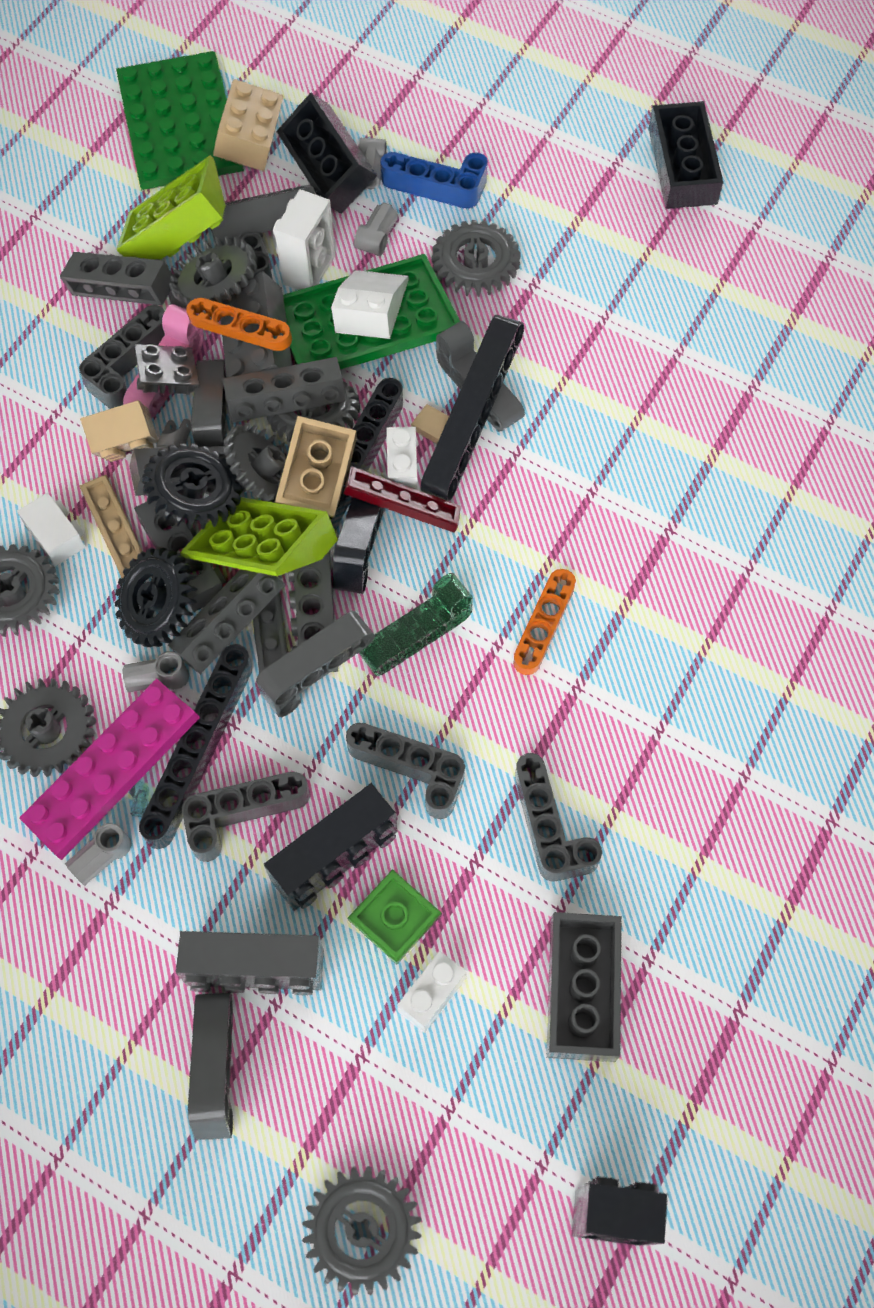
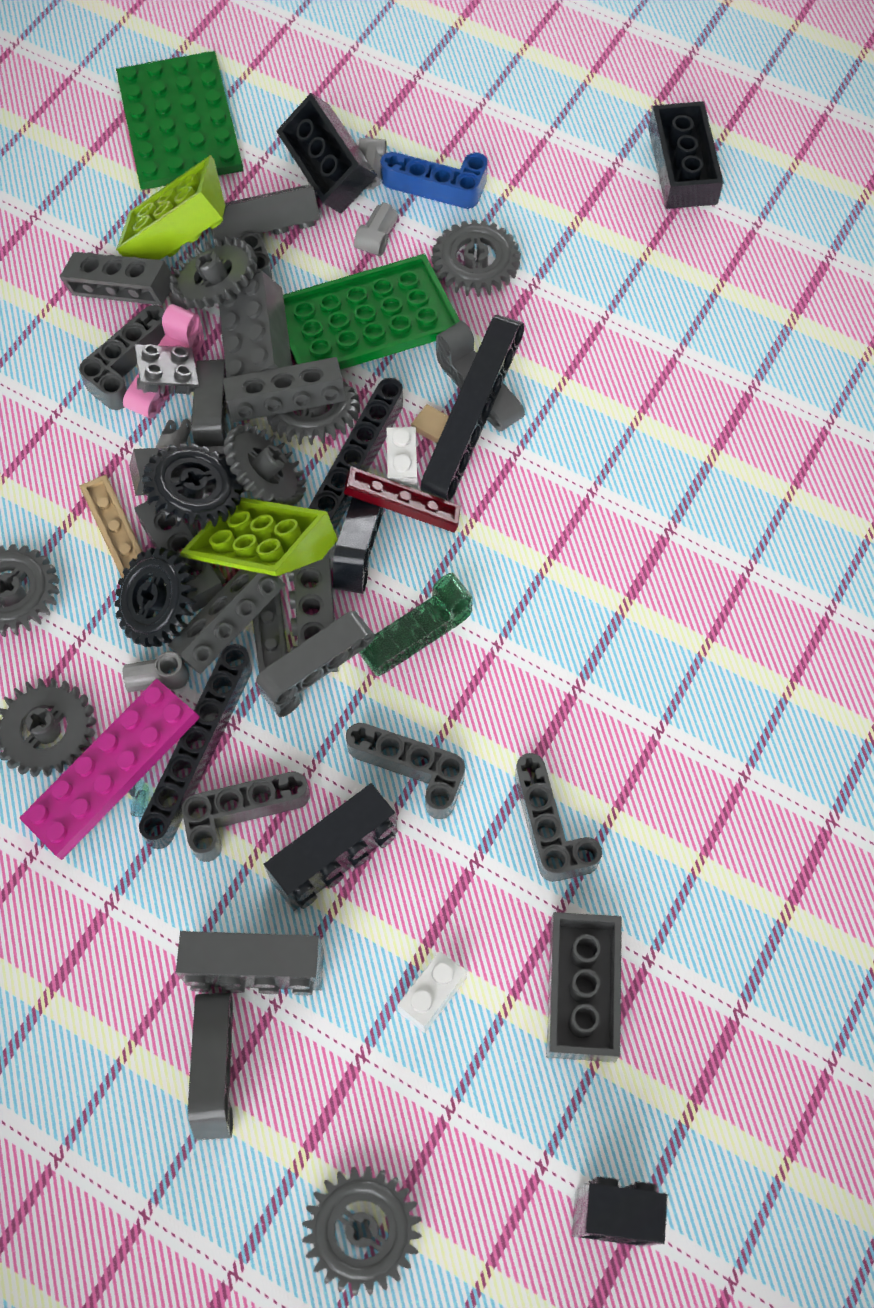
(52, 529): white brick -> none
(96, 856): light grey piece -> none
(119, 431): tan brick -> none
(240, 321): orange beam -> none
(248, 125): tan brick -> none
(305, 240): white brick -> none
(316, 465): tan slope -> none
(368, 304): white slope -> none
(394, 916): bright green plate -> none
(542, 620): orange beam -> none

